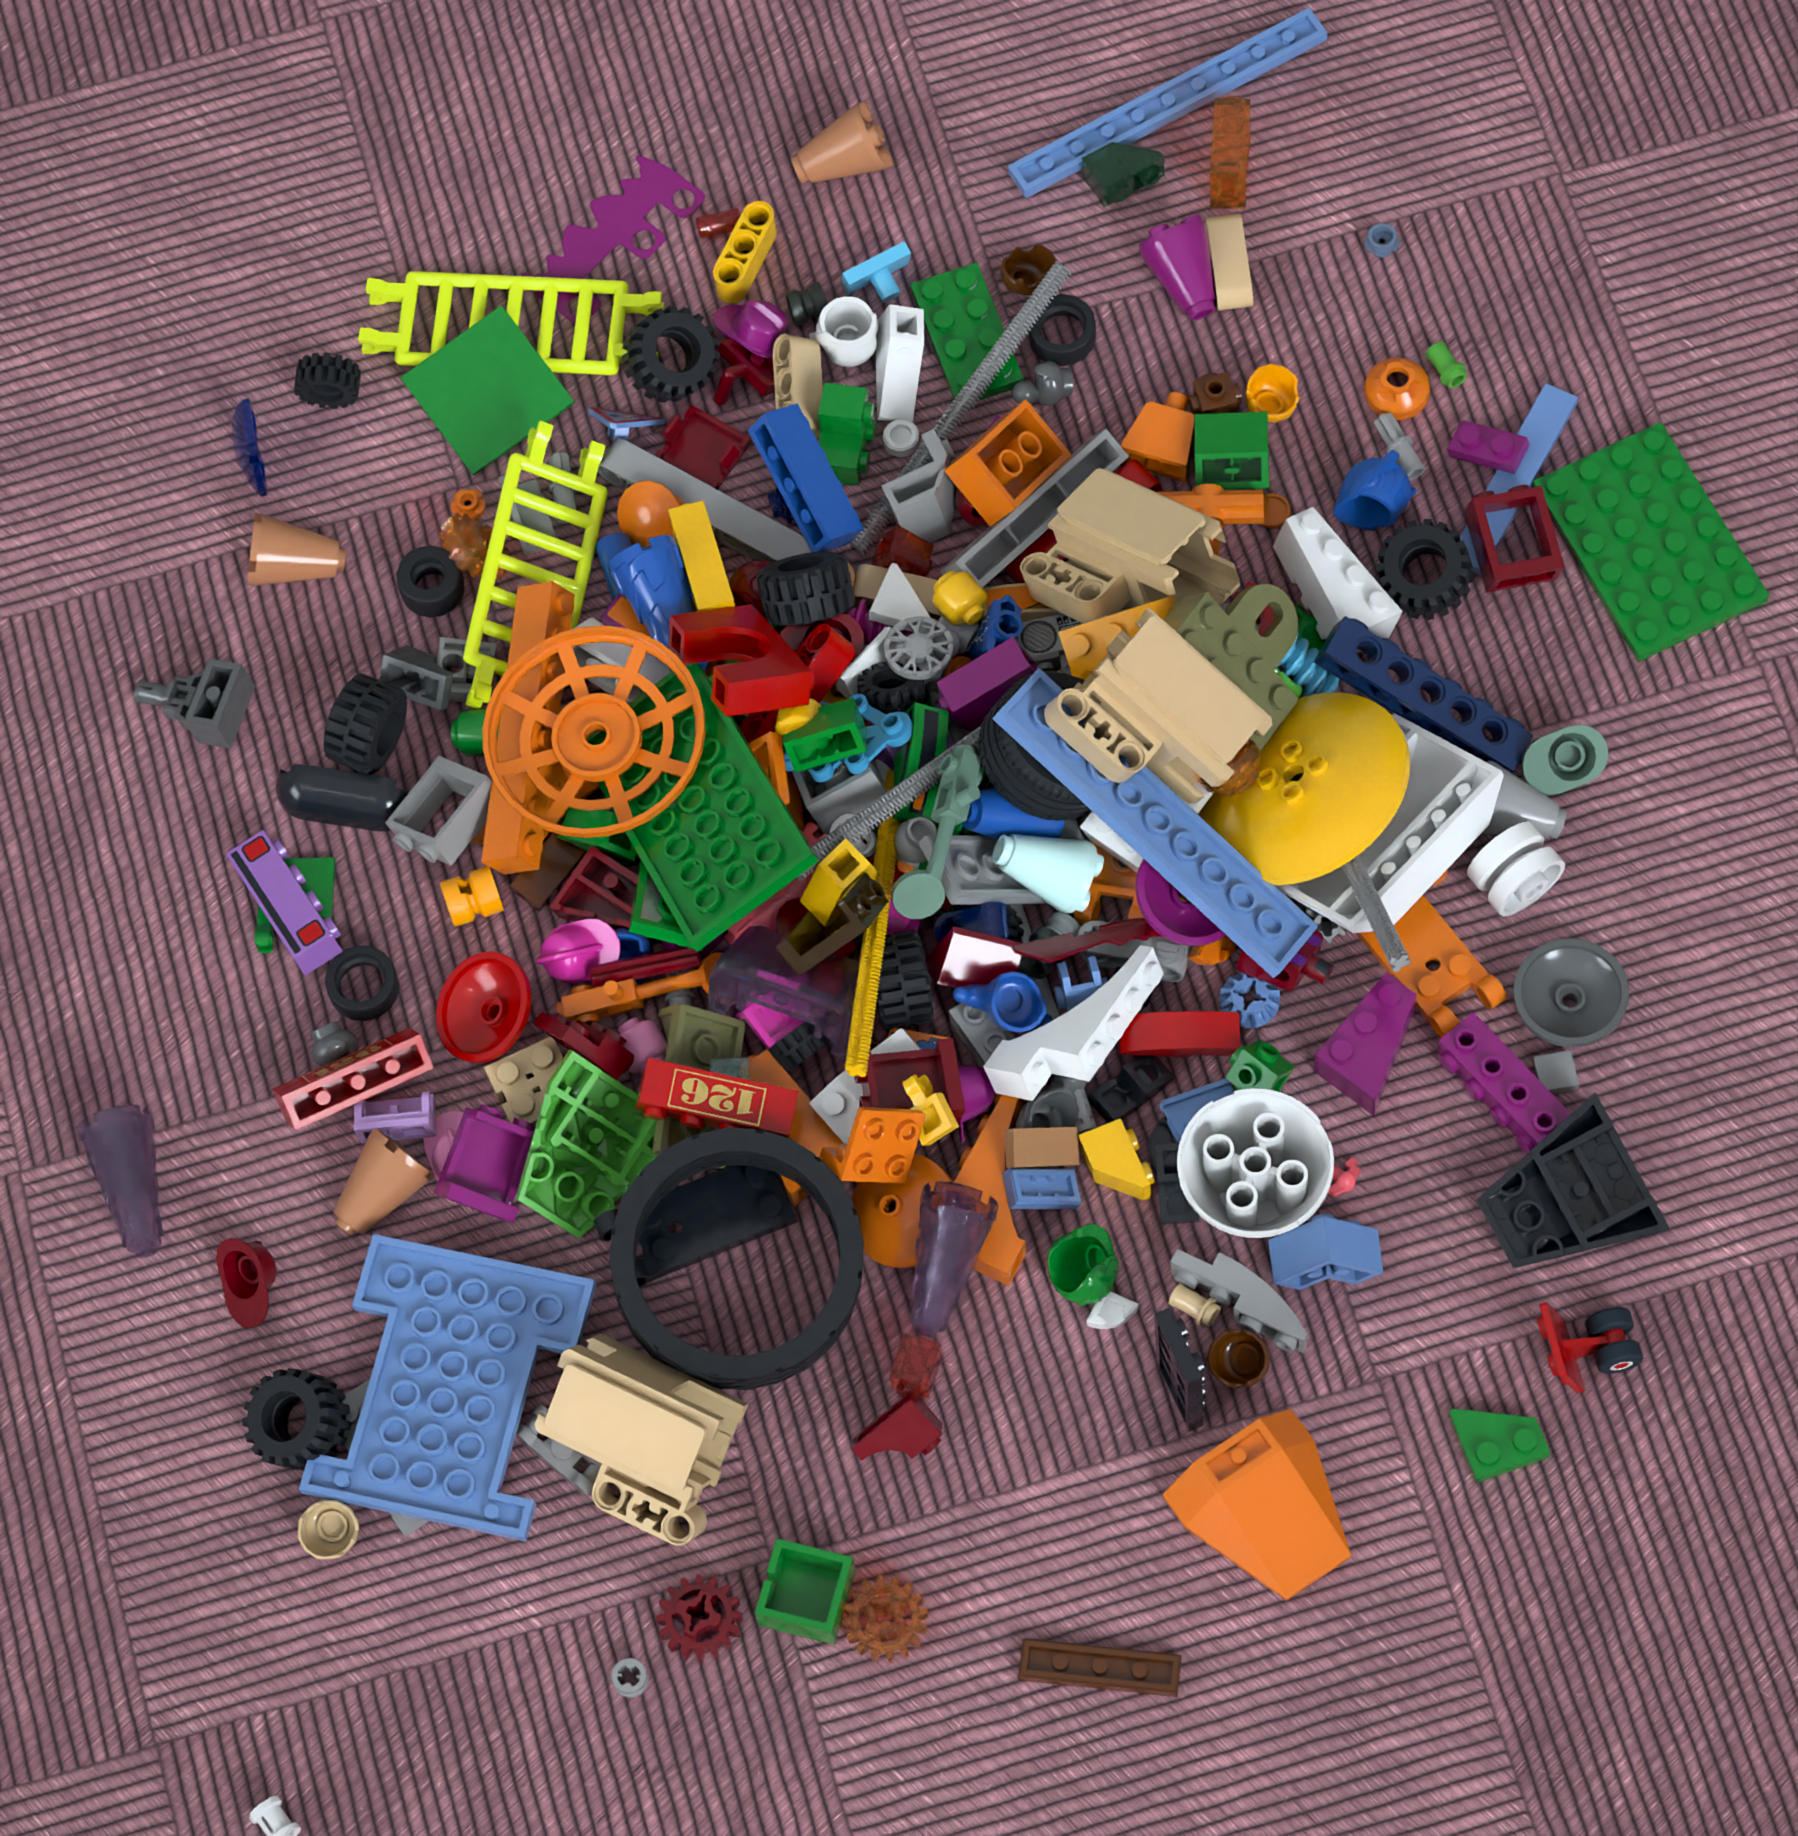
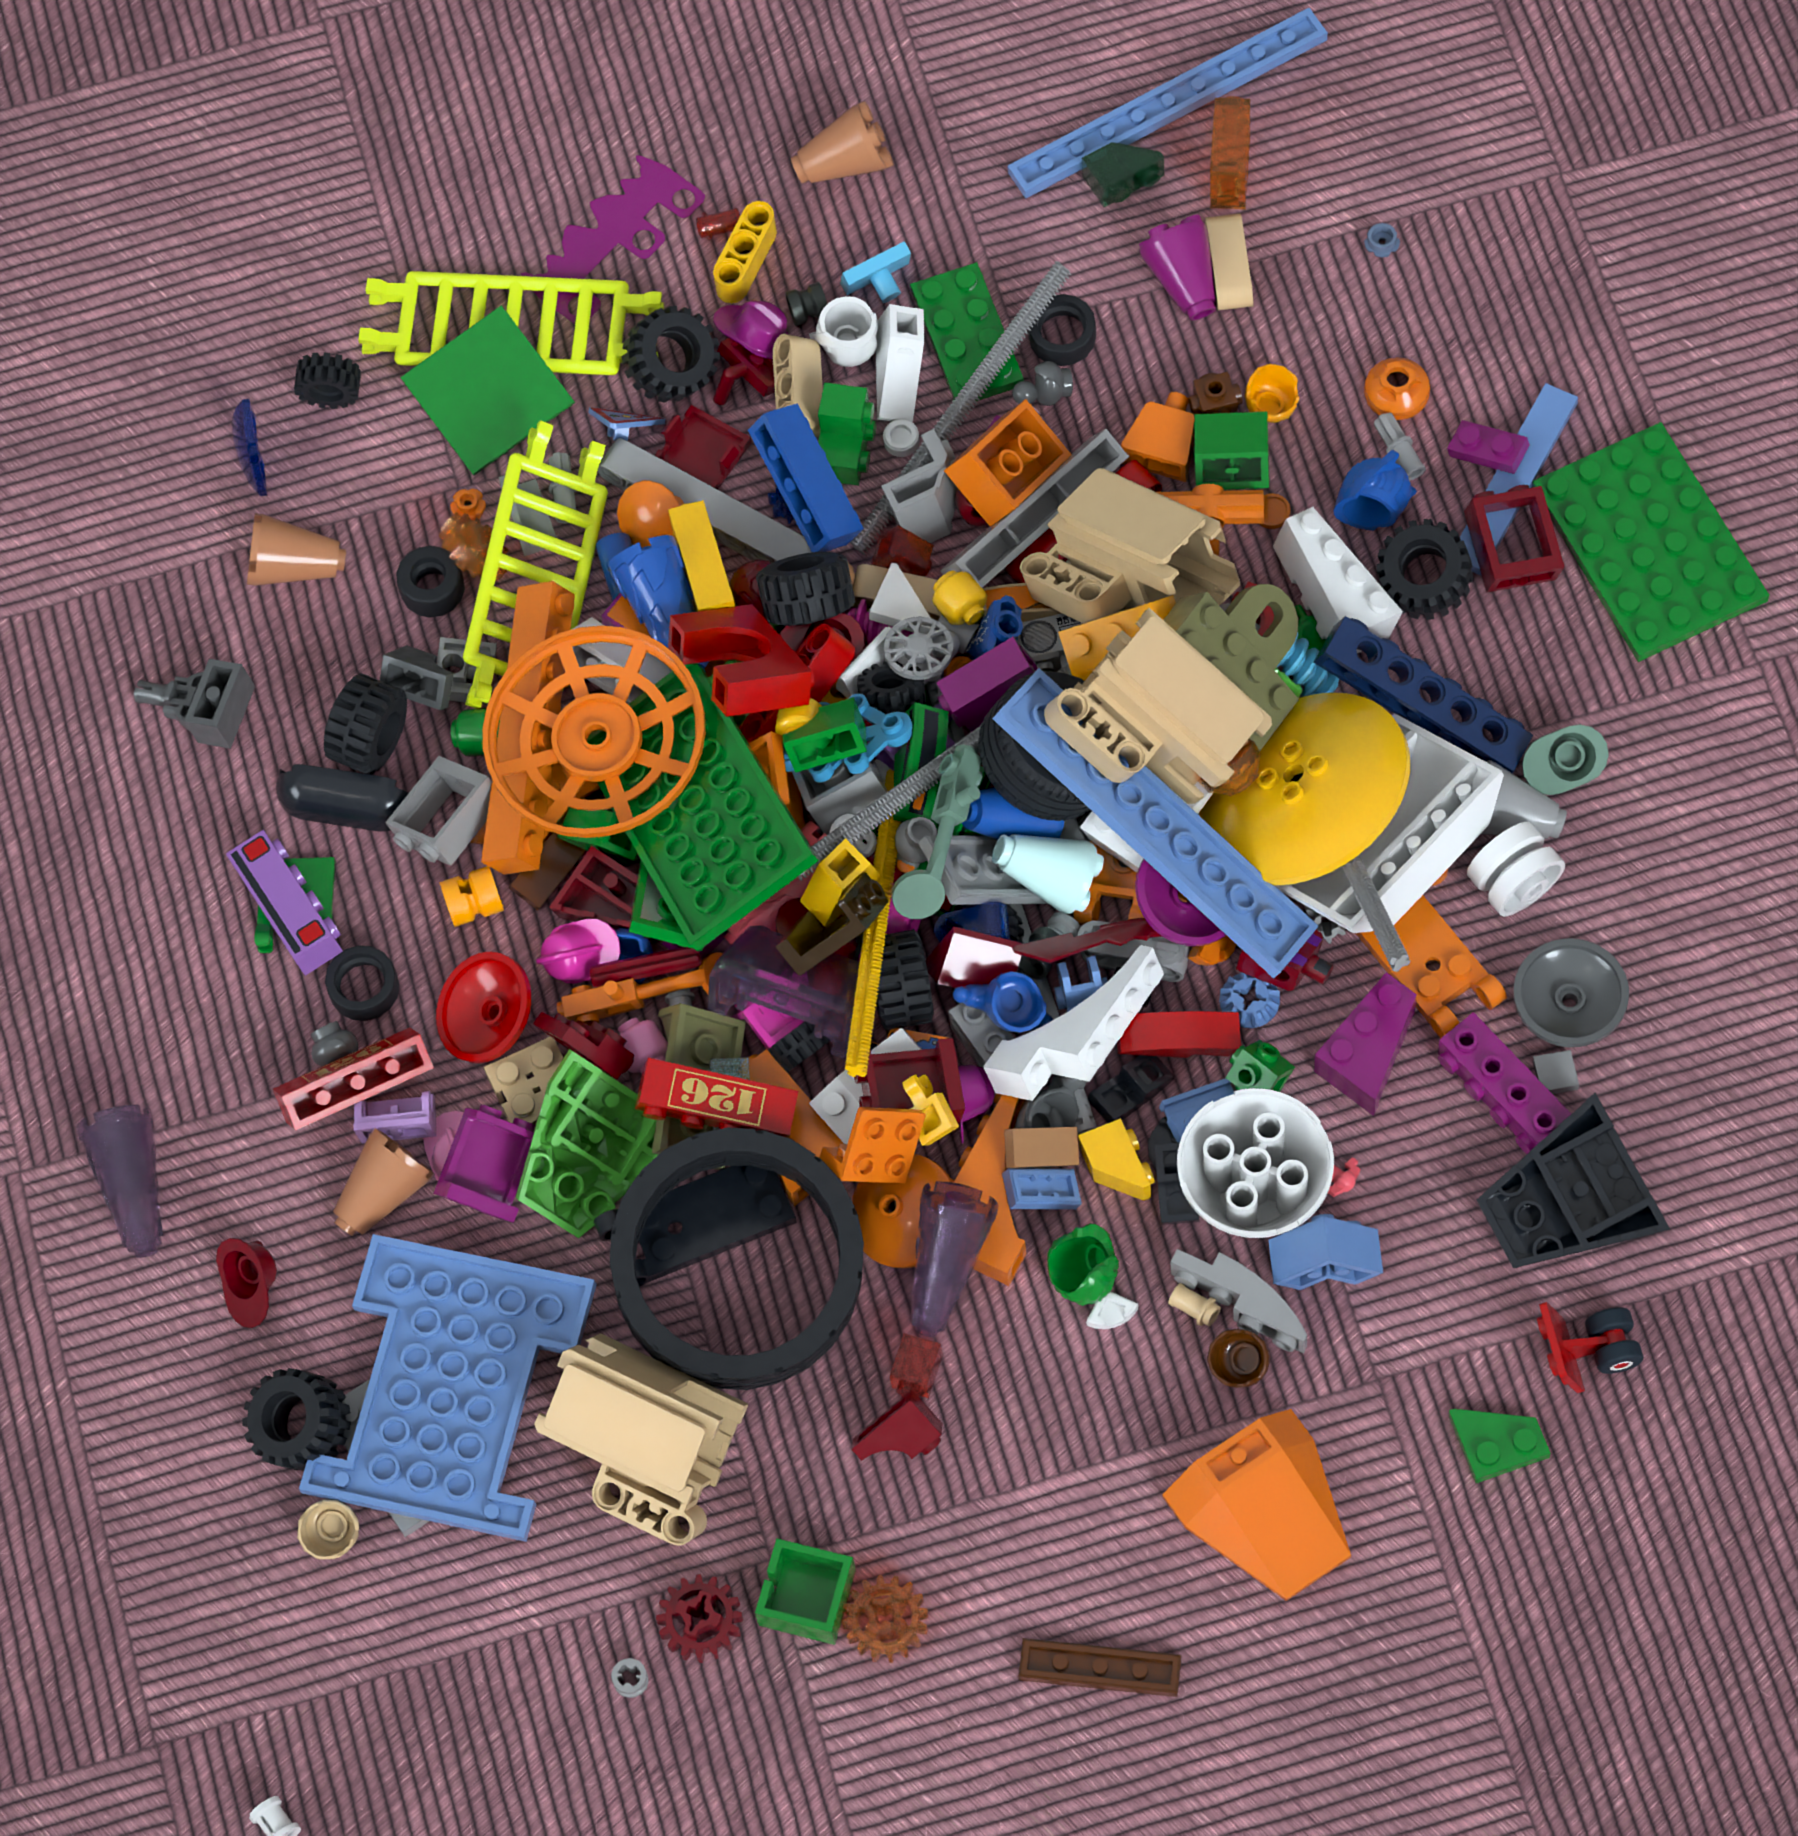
(558, 1456): light grey plate -> none
(1026, 269): reddish brown hair -> none
(1180, 1368): black plate -> none
(1451, 372): bright green pin -> none

